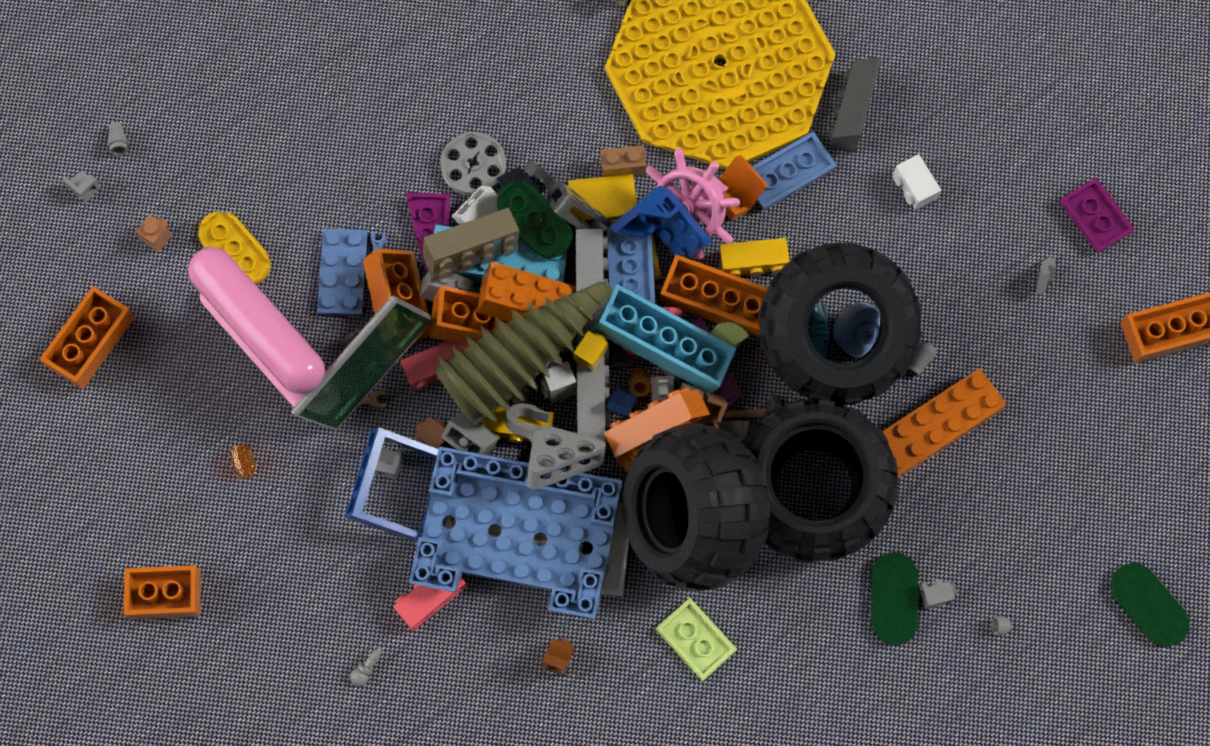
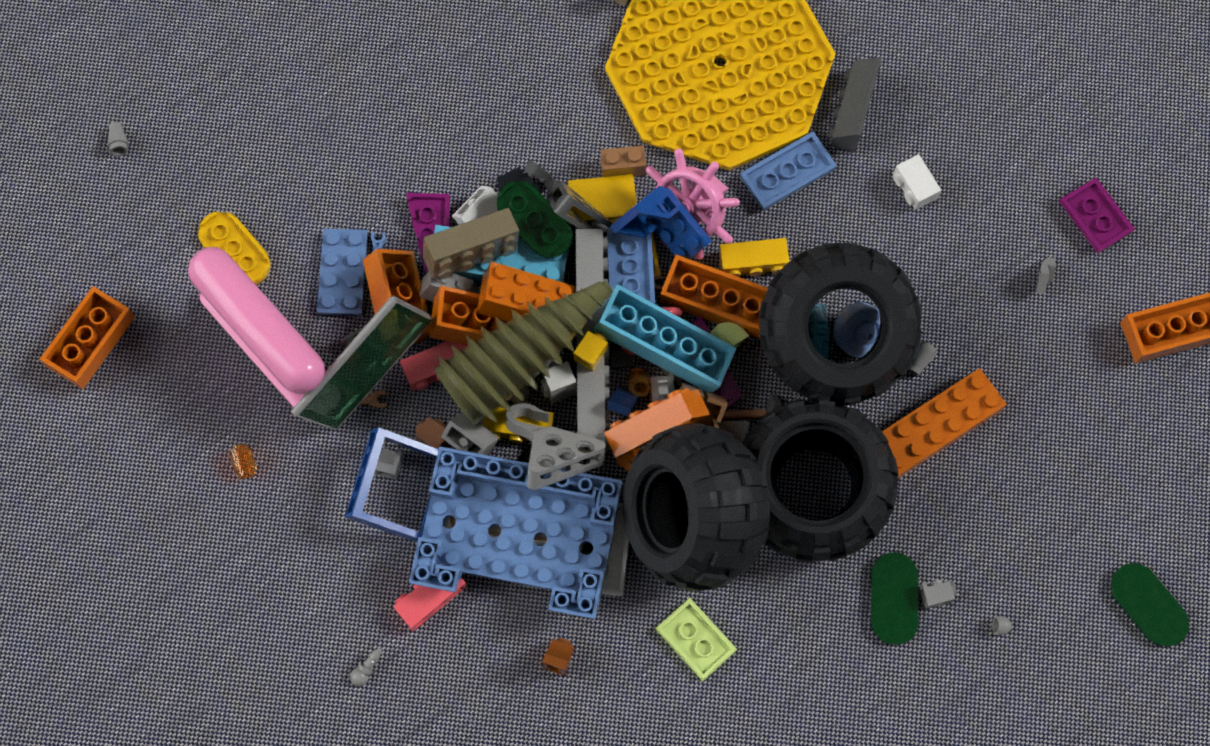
(82, 185): light grey panel -> none
(154, 232): nougat brick -> none
(162, 592): orange brick -> none
(469, 155): light grey wedge -> none
(742, 184): orange bracket -> none

